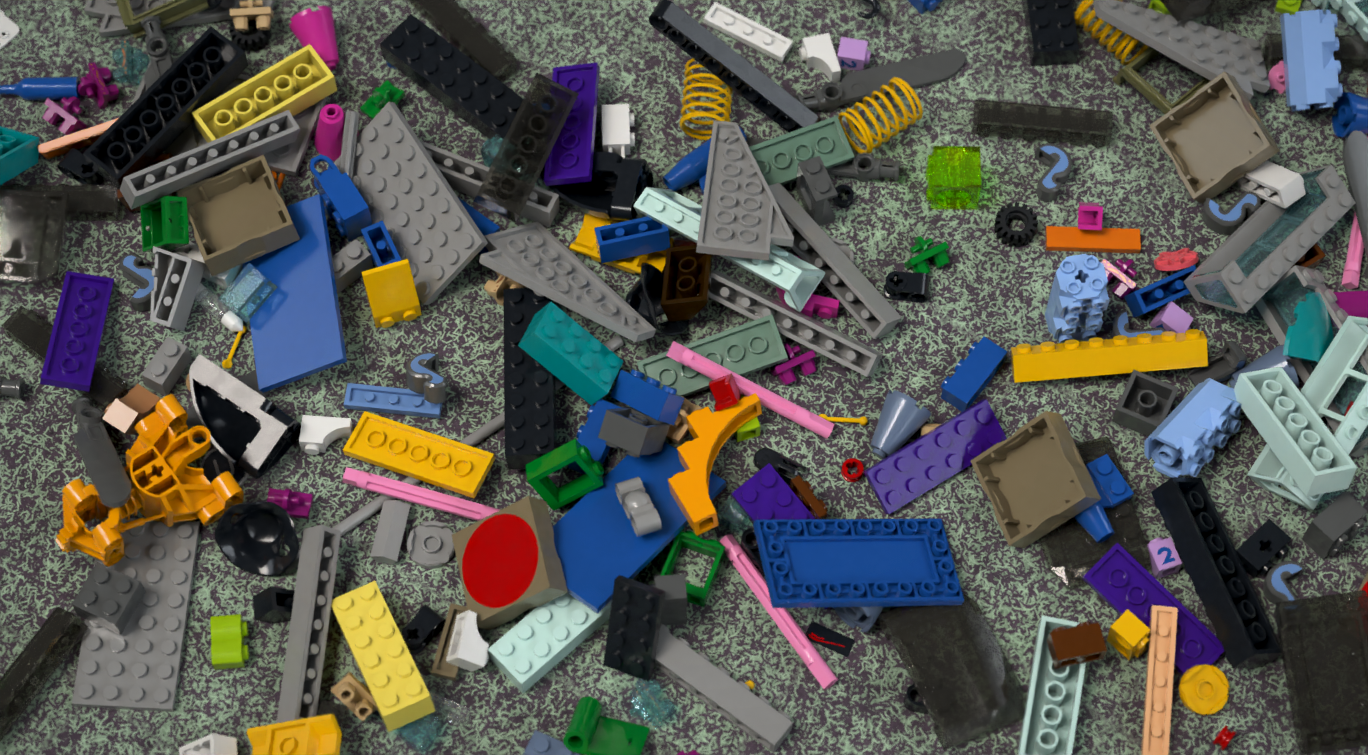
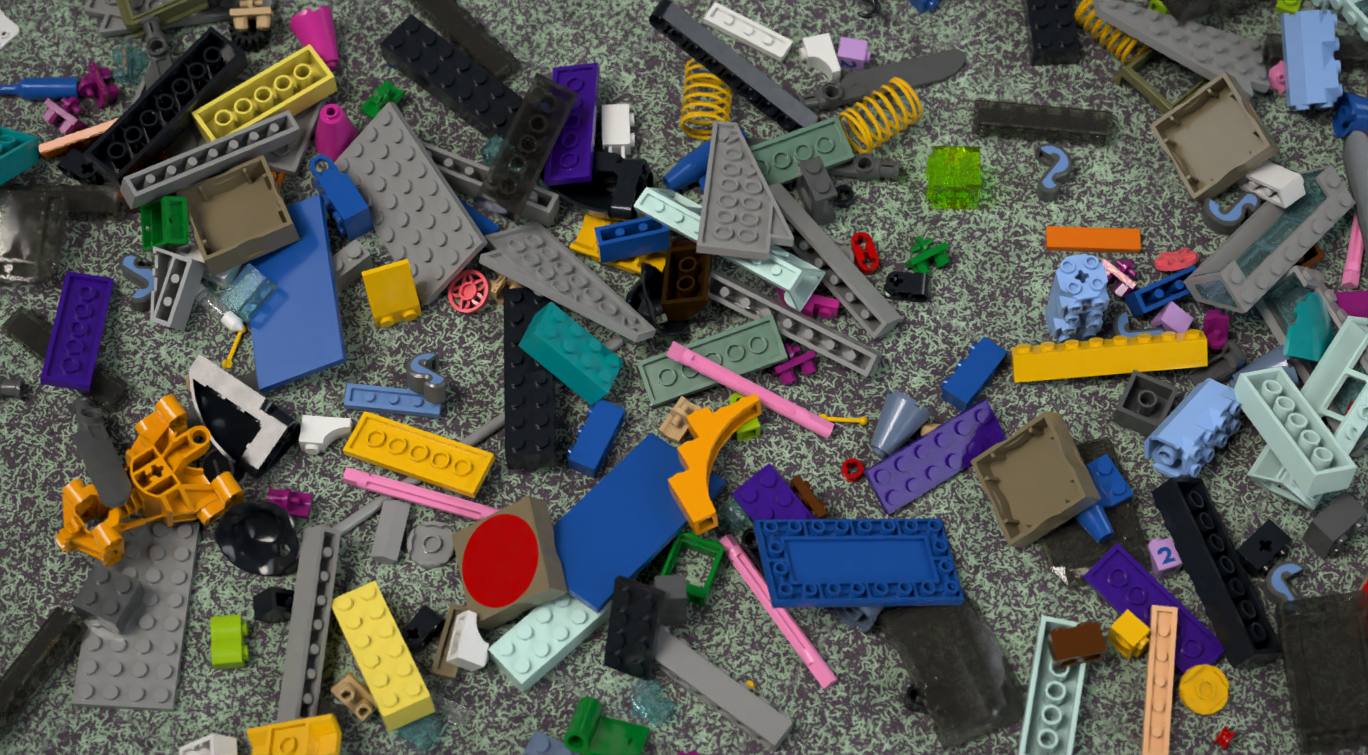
(131, 409): medium nougat brick -> none
(166, 366): light grey brick -> none
(349, 143): light grey axle -> none
(380, 244): blue brick -> none
(469, 292): none -> coral wheel
(540, 468): green window -> none
(633, 431): dark grey brick -> none
(638, 506): light grey piece -> none
(647, 396): blue brick -> none
(725, 392): red panel -> none
(777, 460): black arm -> none
(829, 639): black sticker -> none
(869, 252): none -> red beam
(1020, 213): black tyre -> none
(1090, 216): dark pink window -> none
(1215, 329): none -> magenta hips

